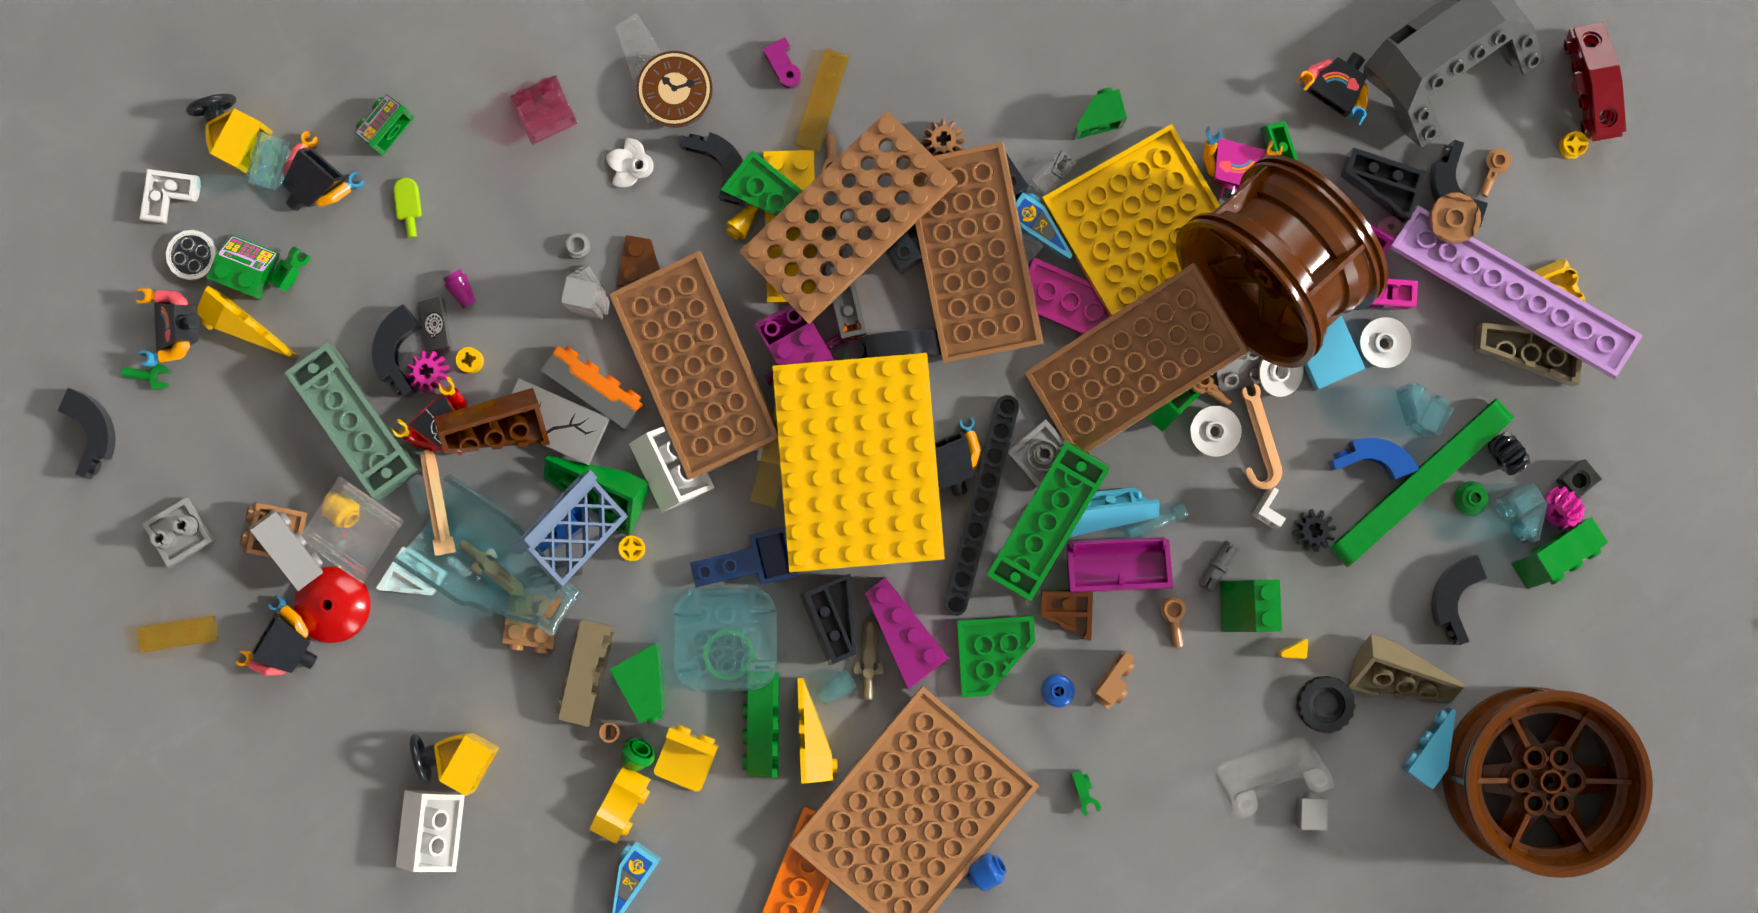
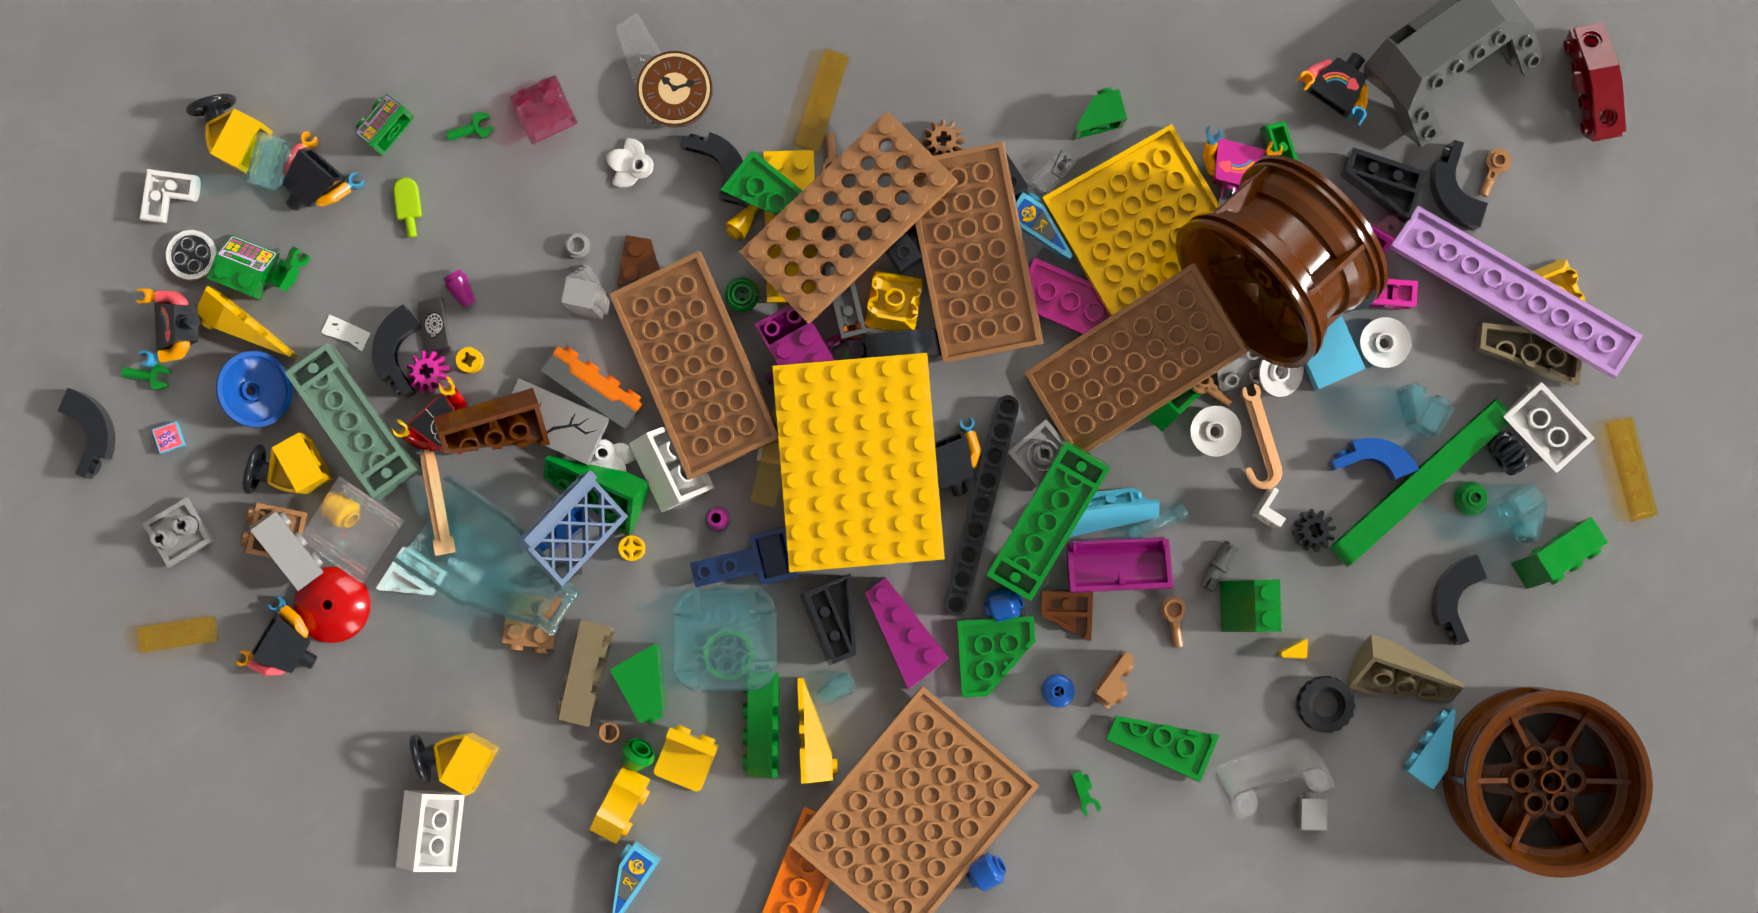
(169, 437): none -> tile
(269, 384): none -> blue dish
(293, 467): none -> yellow piece
(345, 332): none -> white sticker
(472, 128): none -> green bar
(492, 568): dark tan sword -> none
(617, 455): none -> white plate
(724, 522): none -> magenta cone
(733, 294): none -> green cone
(786, 72): magenta leg -> none
(869, 656): dark tan sword -> none
(893, 302): none -> yellow slope
(1003, 604): none -> blue head
(1171, 747): none -> green wing
(1454, 218): medium nougat tile -> none
(1548, 426): none -> white slope
(1563, 508): dark pink gear -> none
(1577, 141): yellow wheel -> none
(1587, 474): pearl dark grey brick -> none
(1631, 469): none -> clear yellow tile

